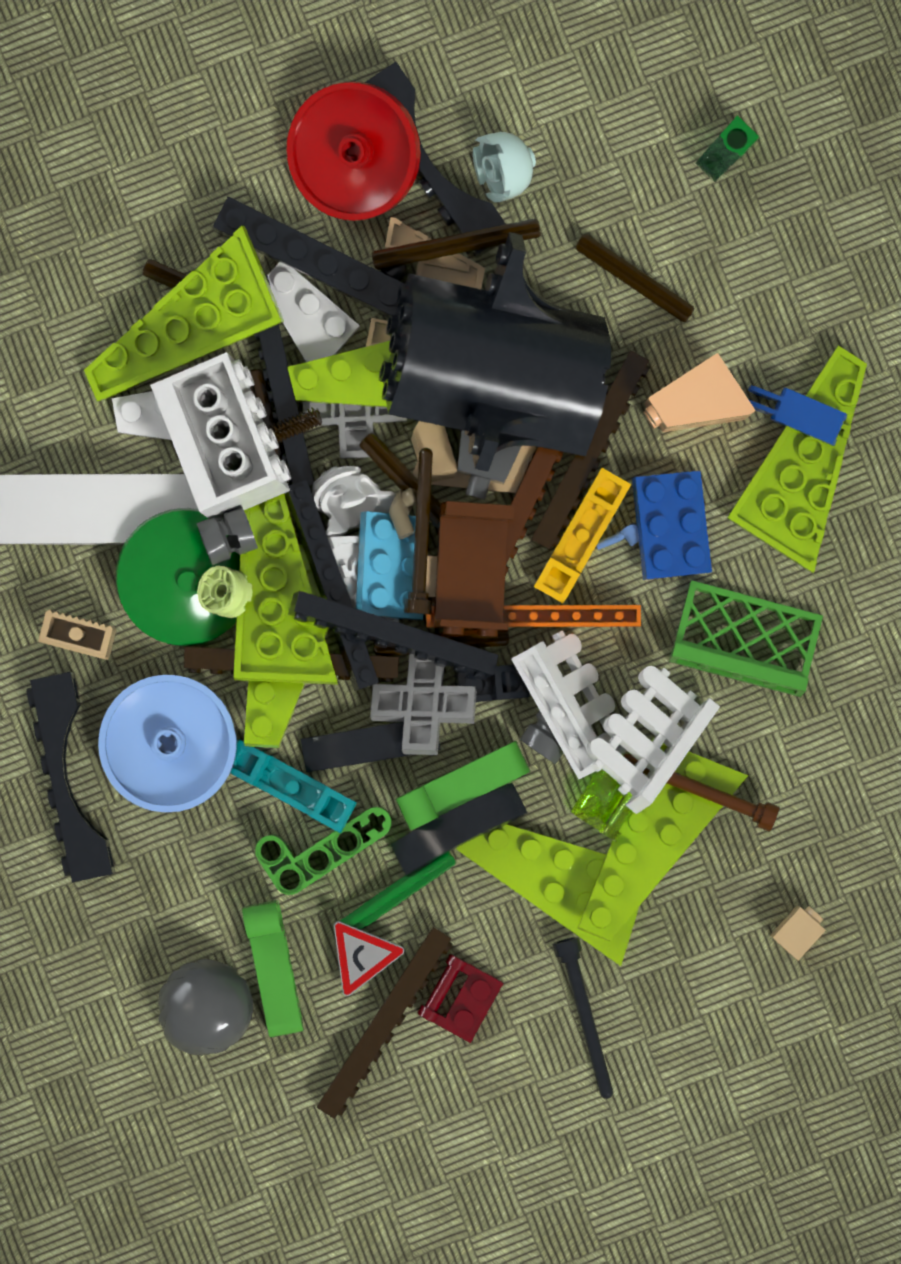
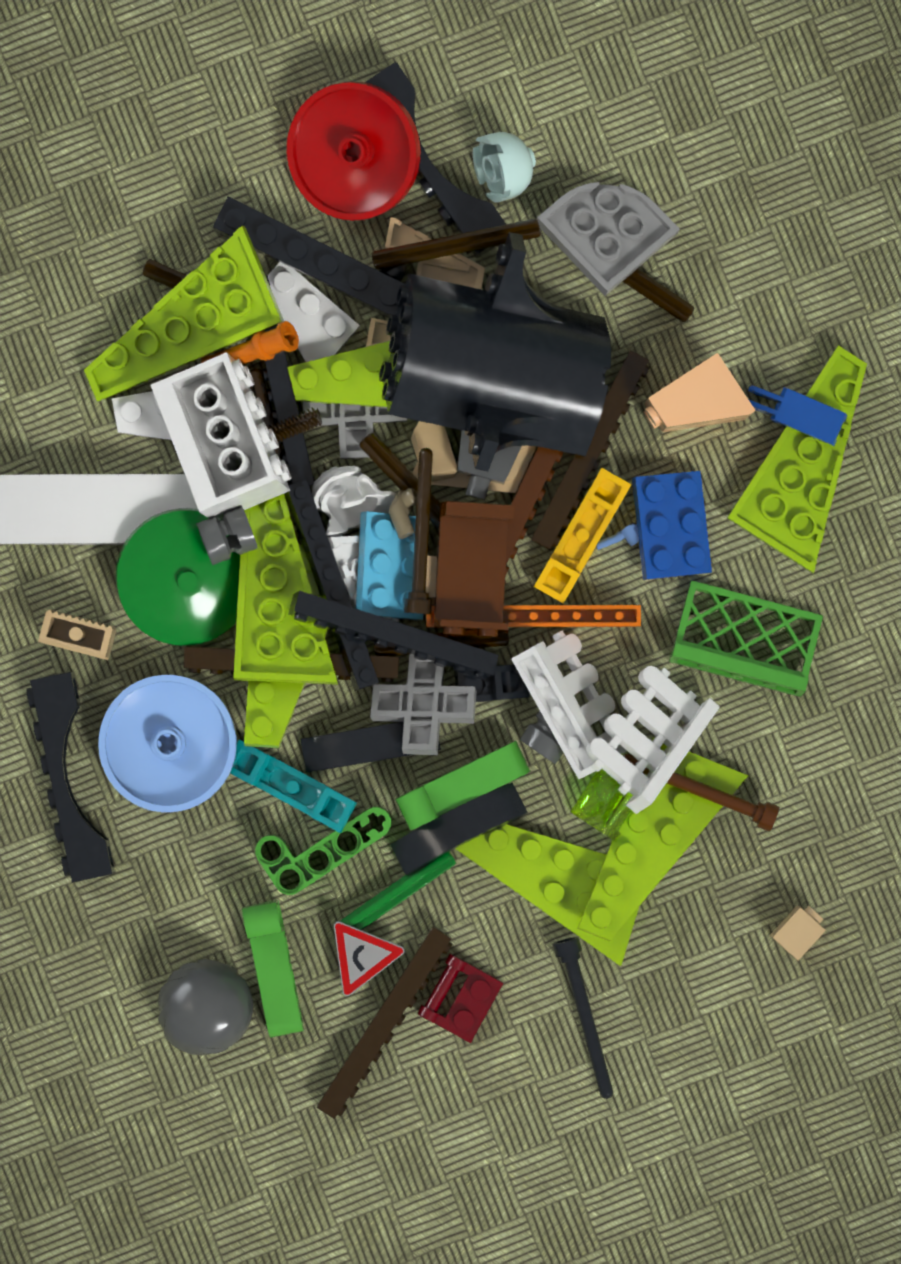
(224, 580): yellowish green wheel -> none
(263, 344): none -> orange pin
(607, 231): none -> light grey plate
(727, 149): leg -> none

